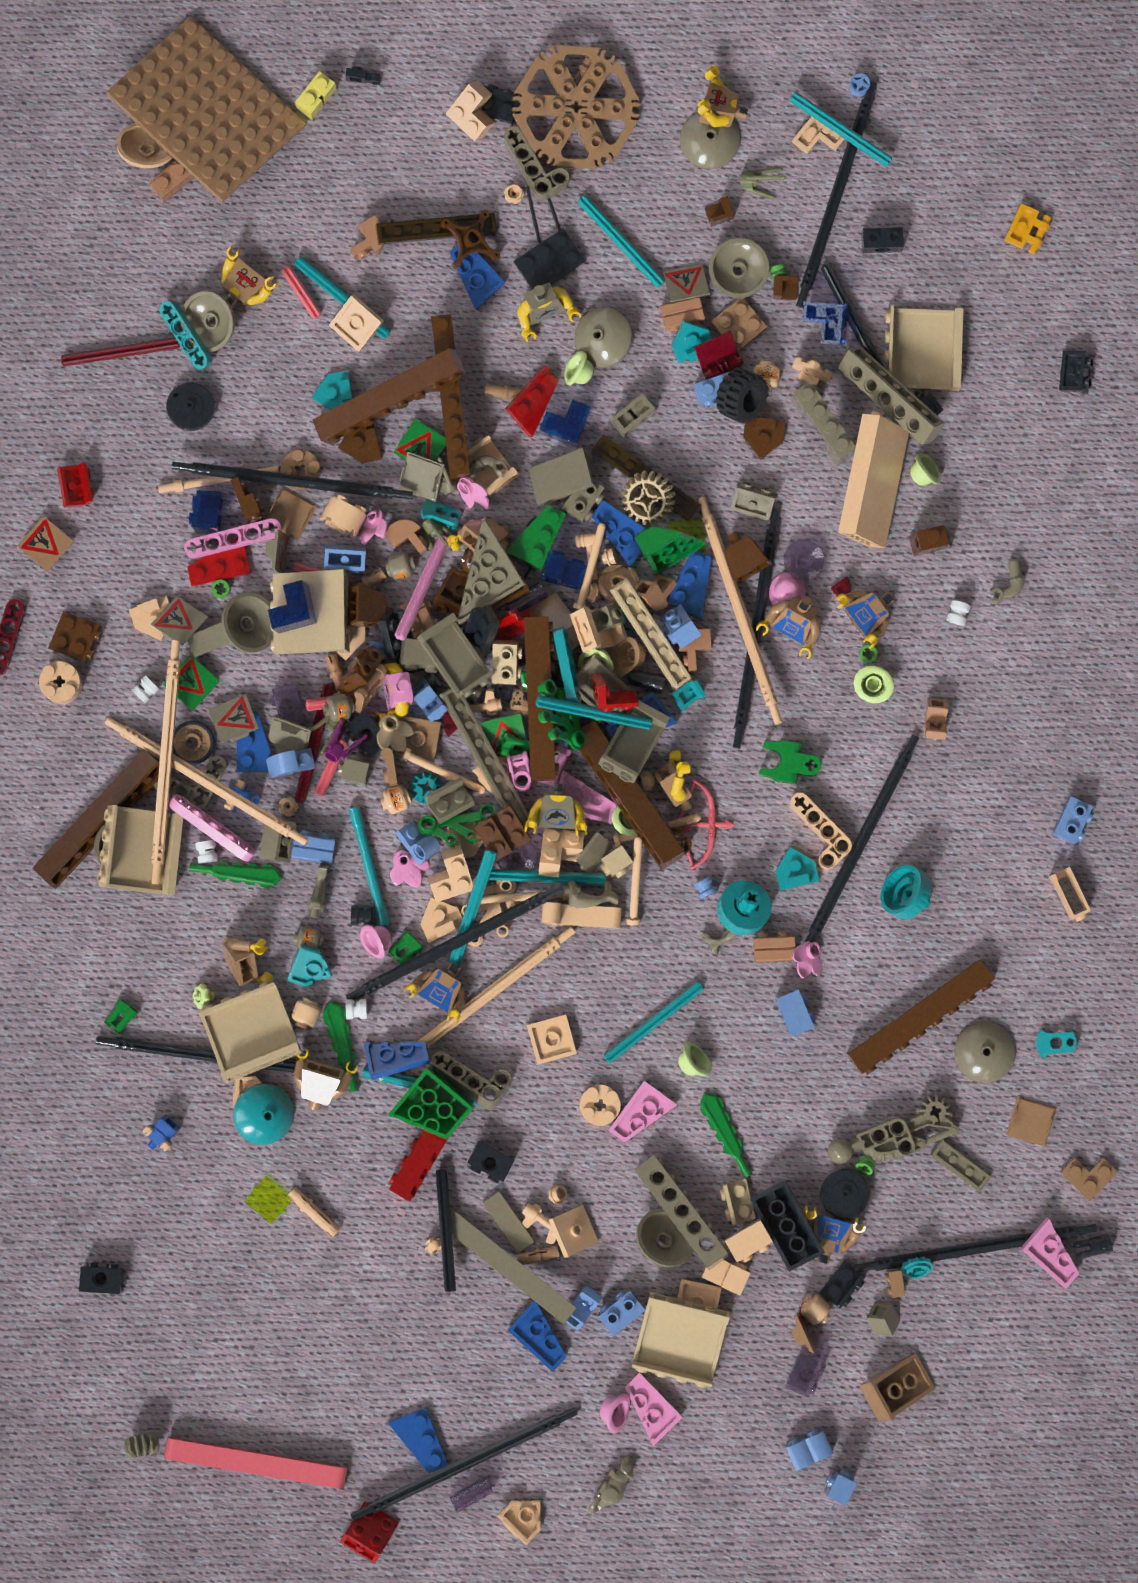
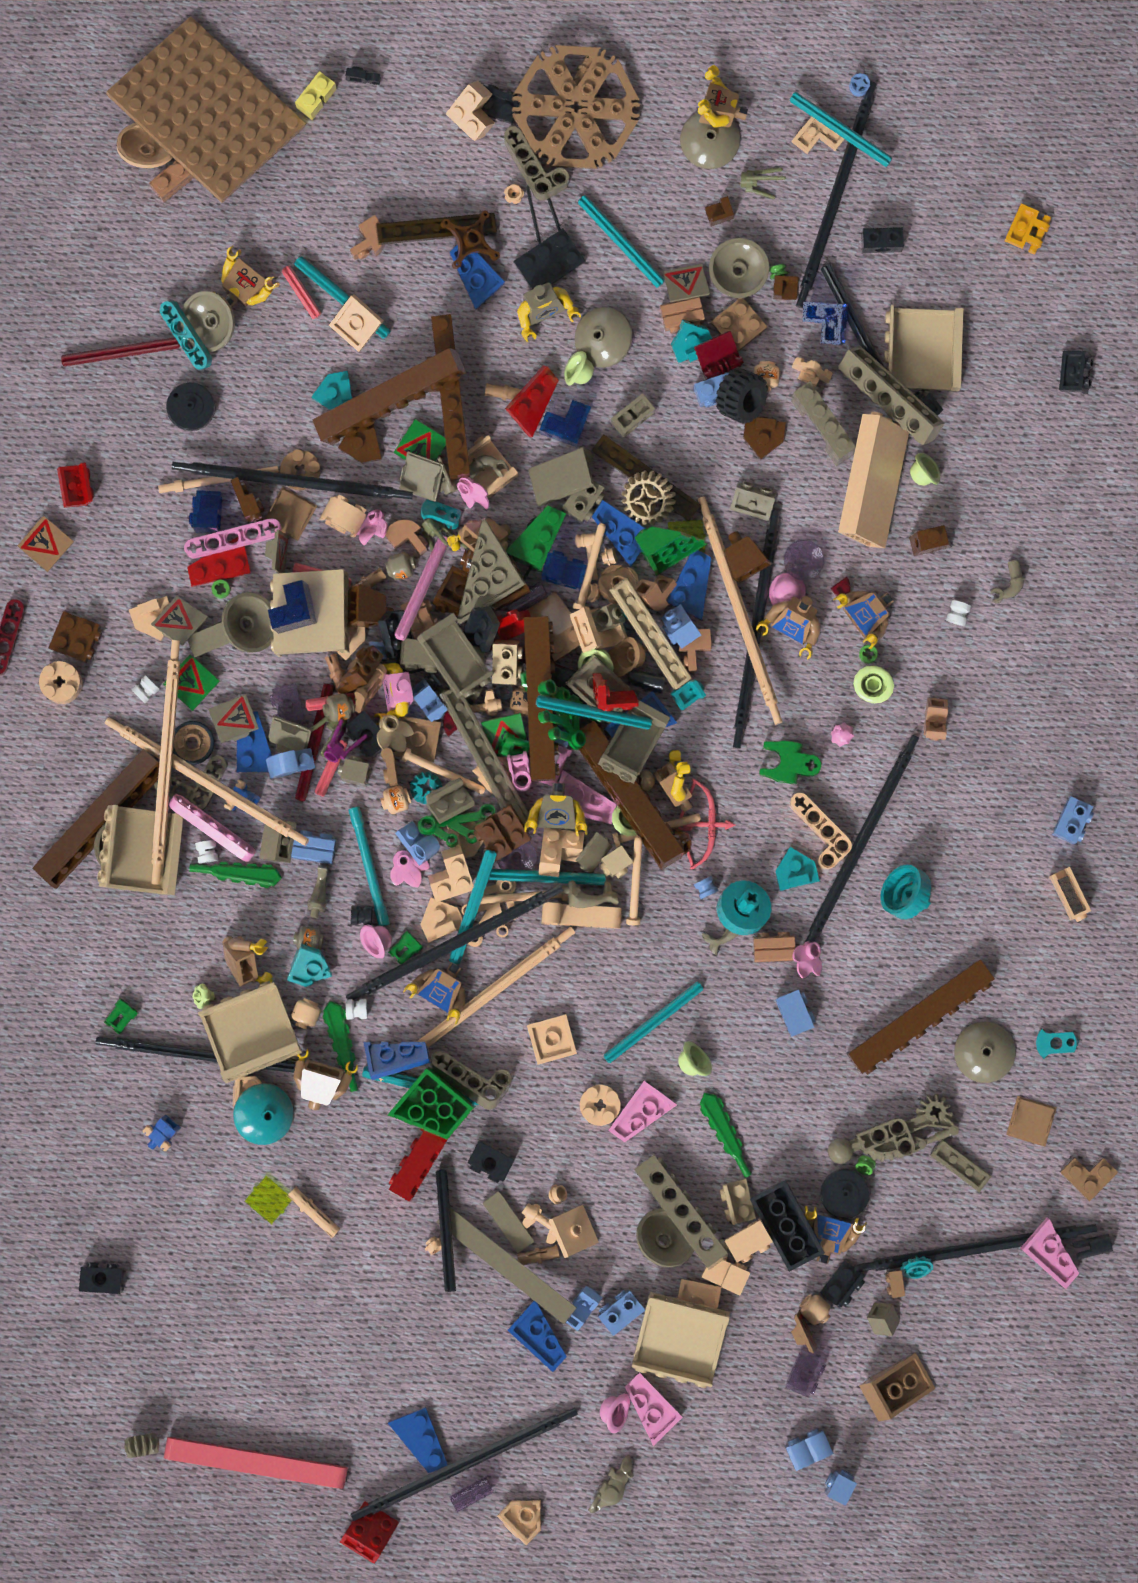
(288, 811): light nougat plate -> none
(345, 557): medium blue brick -> none
(567, 665): teal beam -> none
(842, 734): none -> bright pink piece

